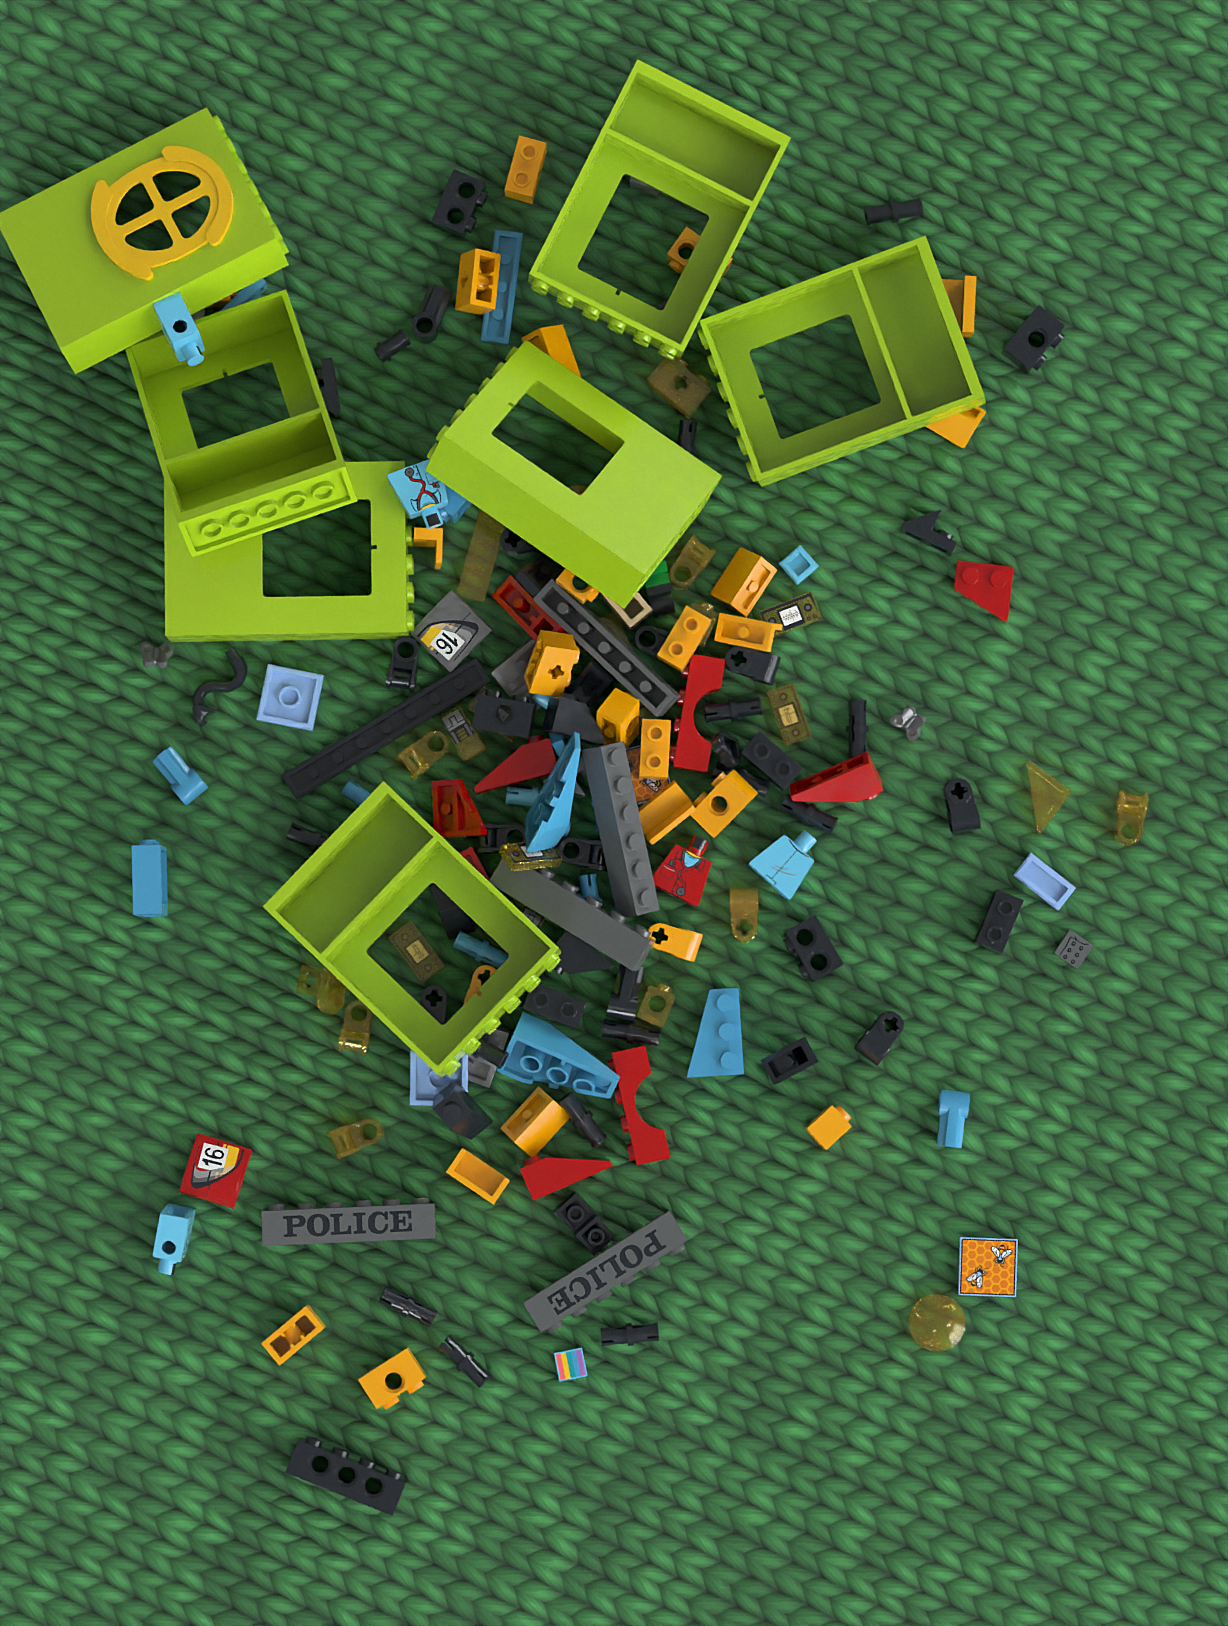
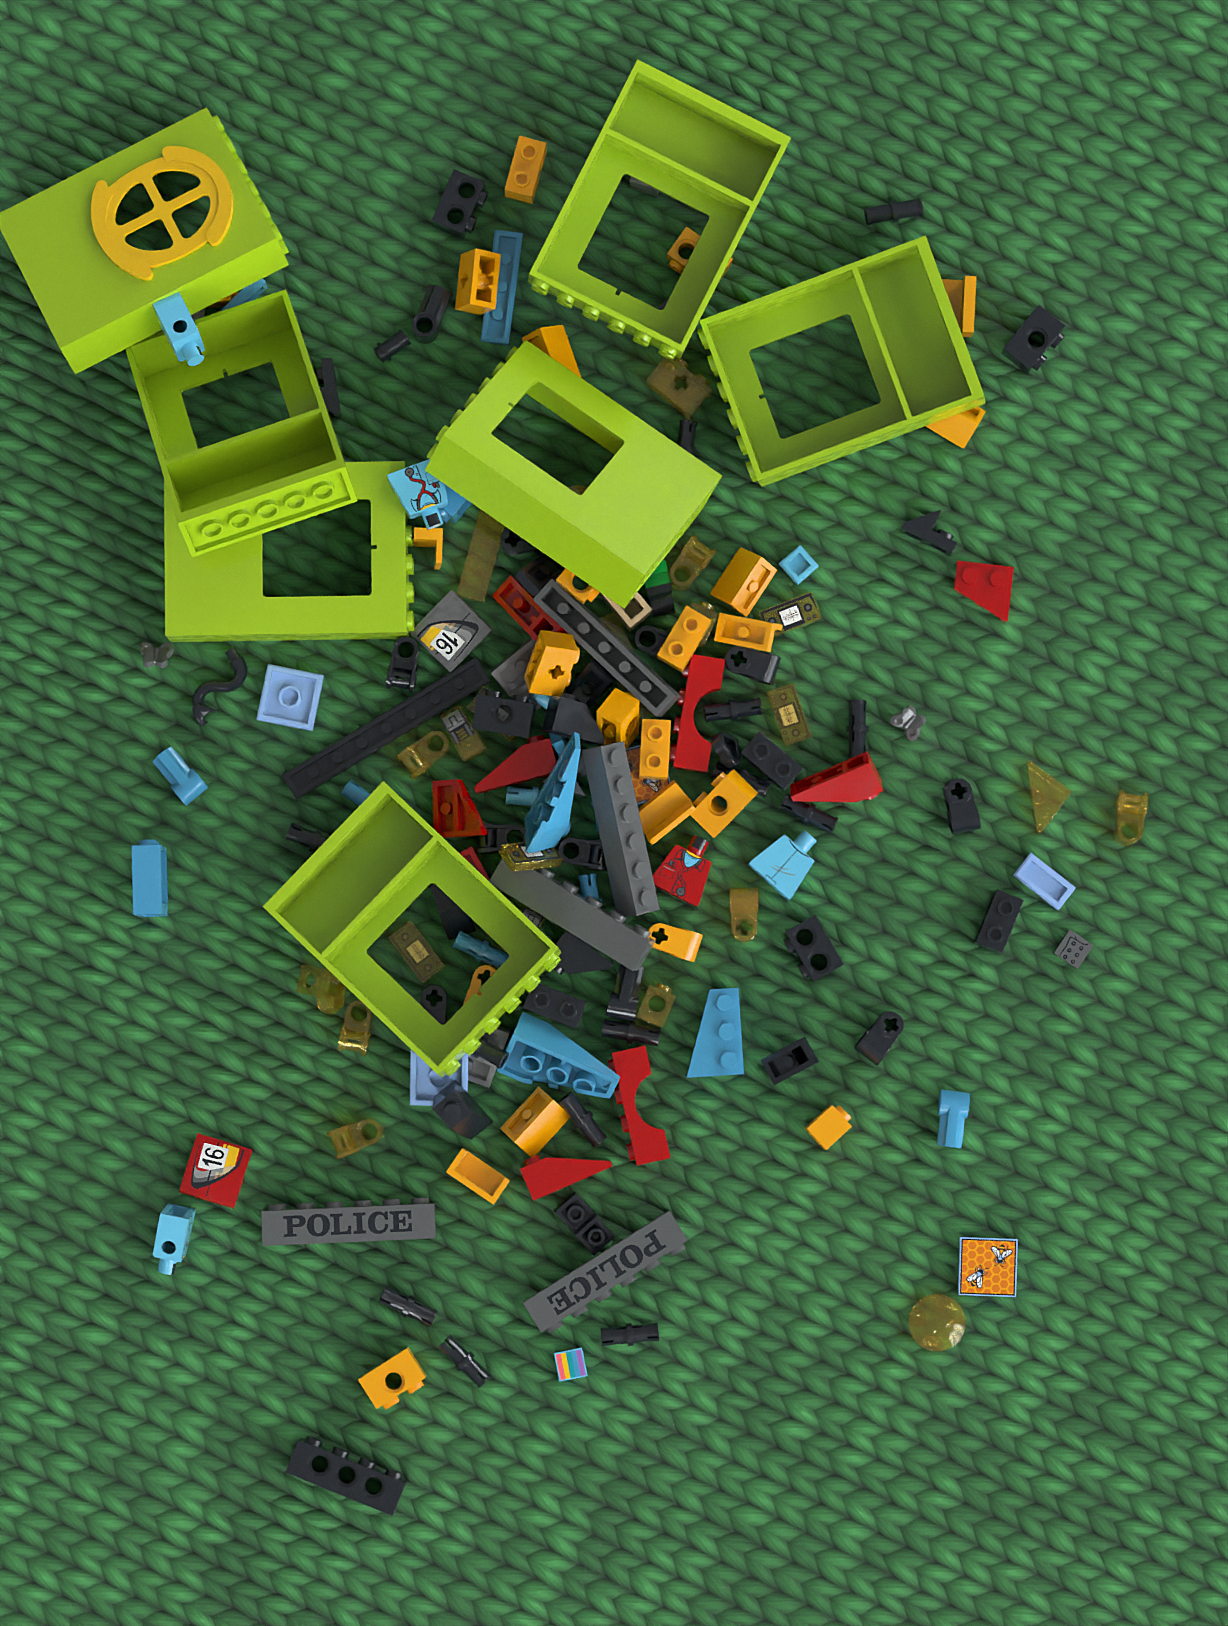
(293, 1335): light orange brick -> none

